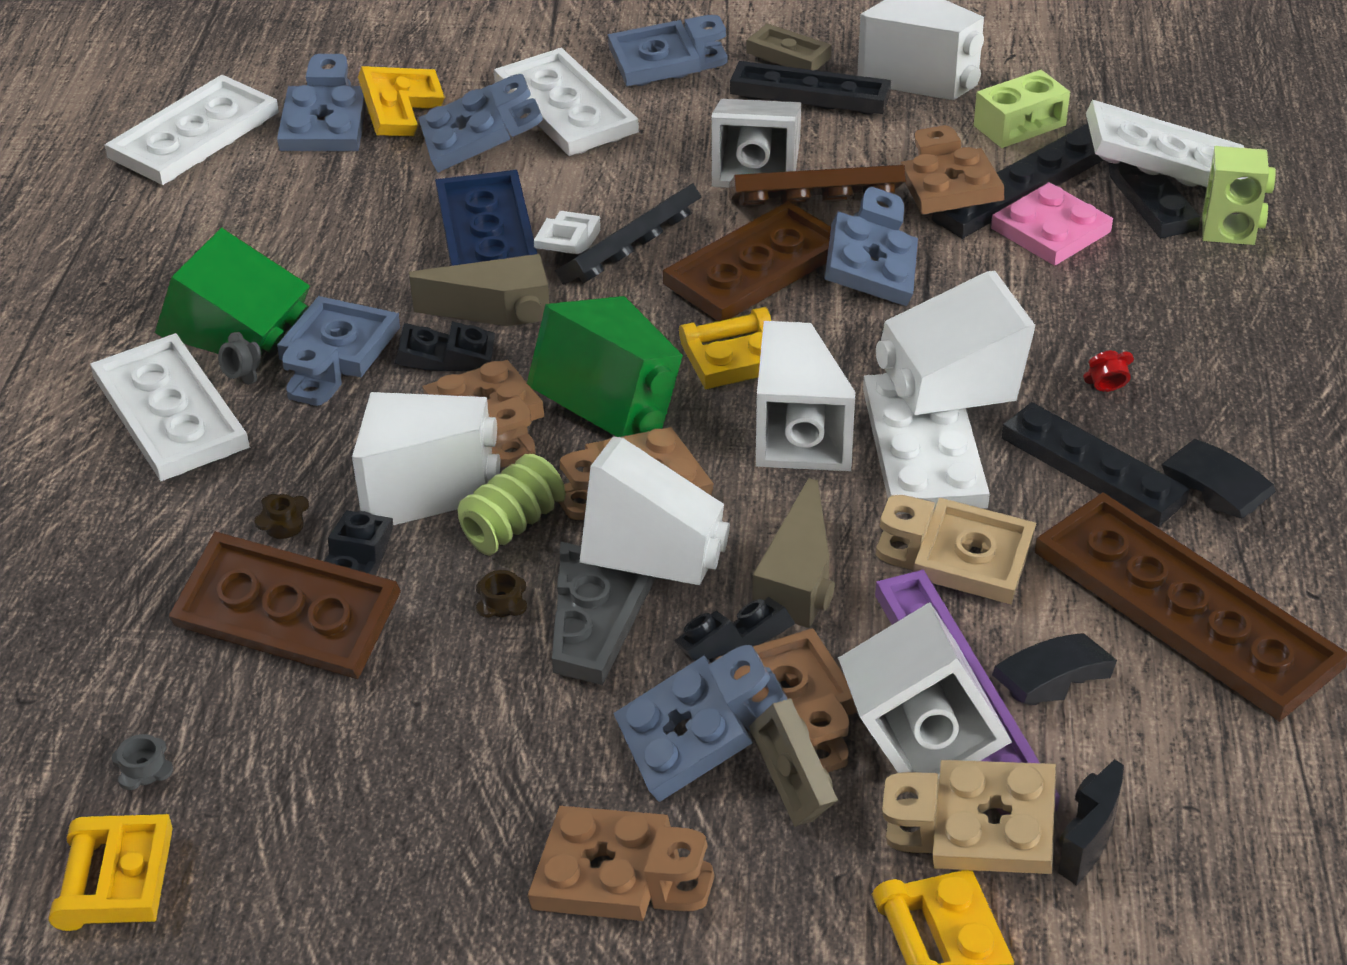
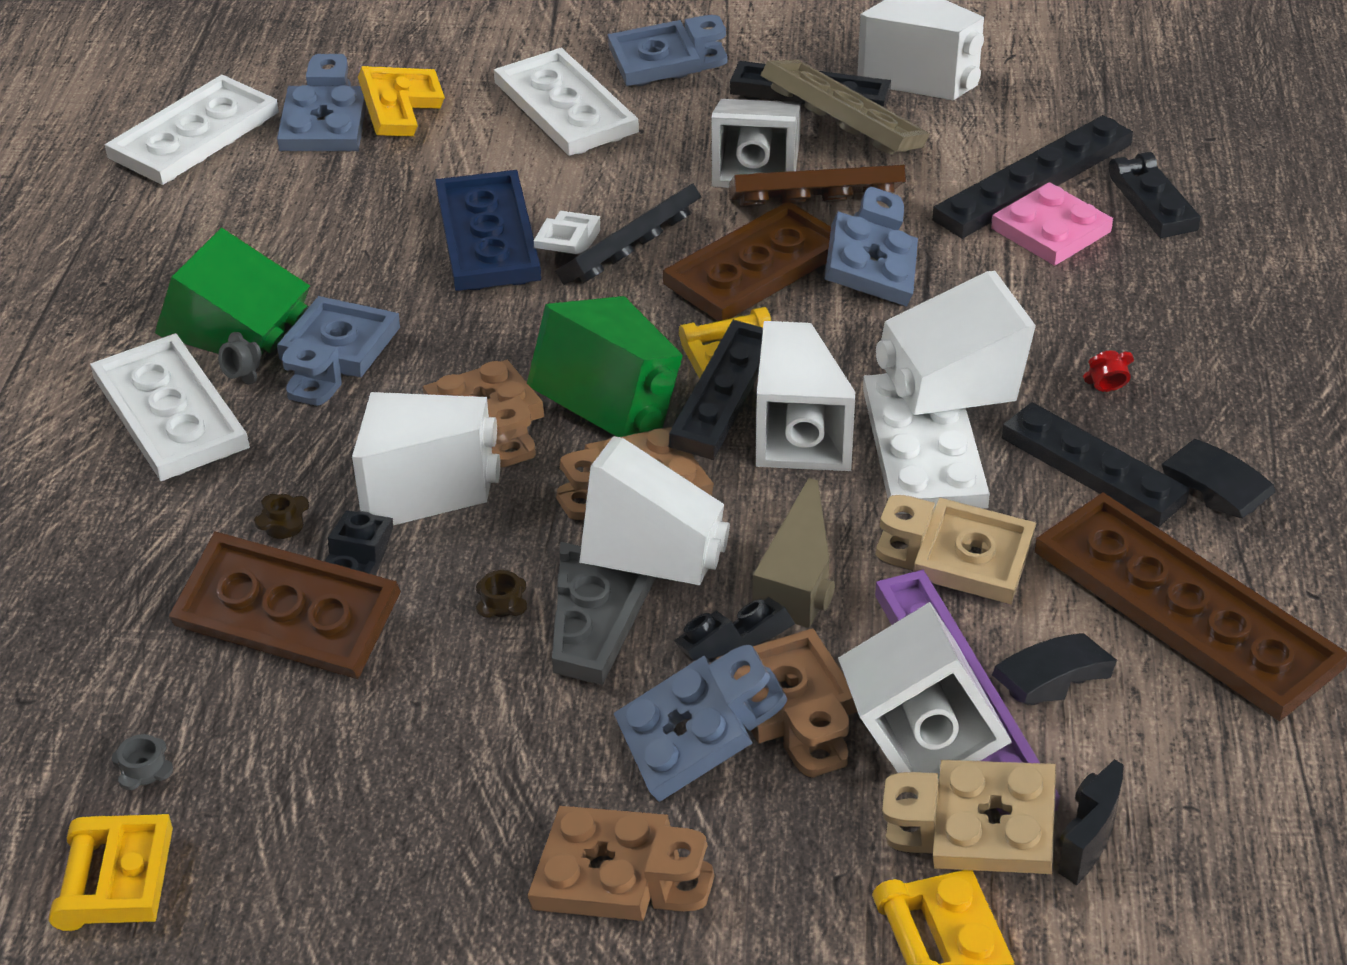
(459, 350): black slope -> none
(478, 121): sand blue plate -> none
(485, 292): dark tan slope -> none
(510, 502): yellowish green piece -> none
(719, 392): none -> black plate
(788, 48): dark tan plate -> none
(793, 762): dark tan plate -> none
(853, 110): none -> dark tan plate
(949, 175): medium nougat plate -> none
(1021, 108): yellowish green brick -> none
(1152, 144): white plate -> none
(1231, 195): yellowish green brick -> none

